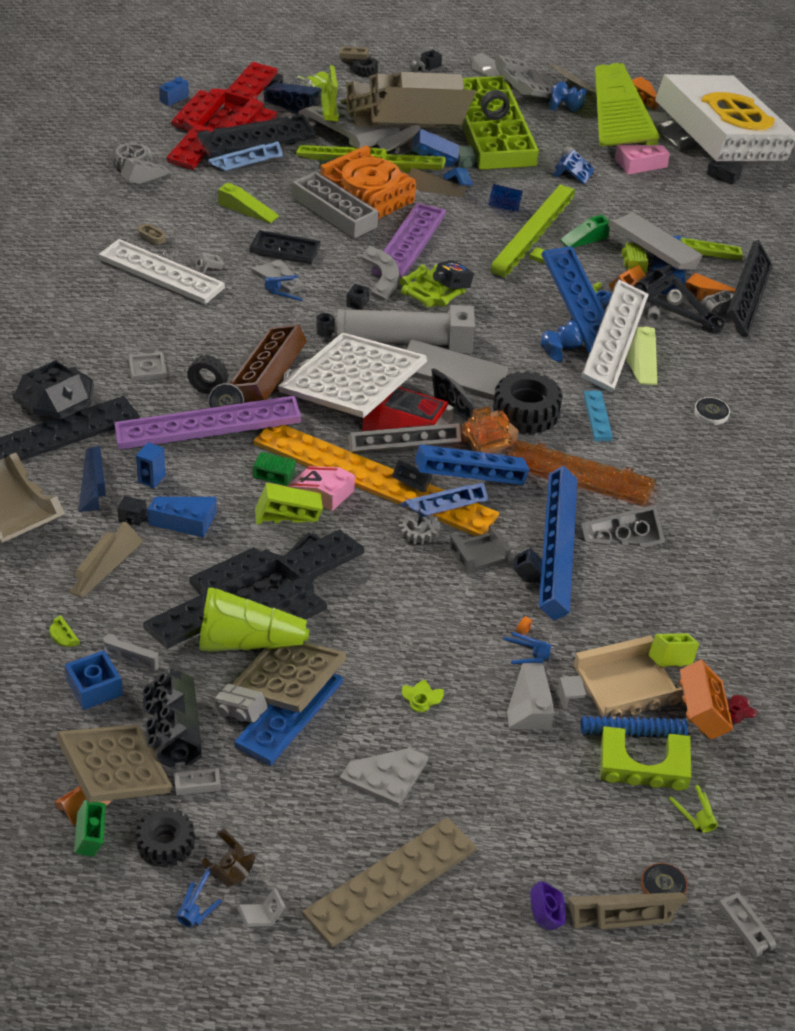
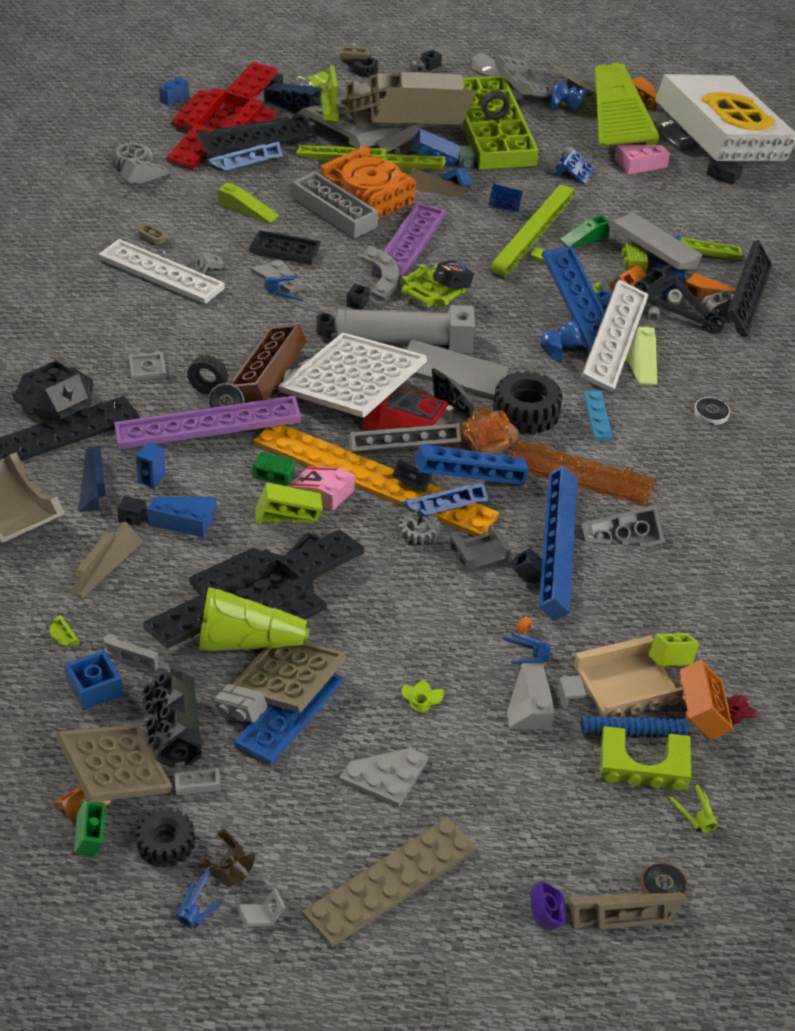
(747, 924): light grey plate -> none

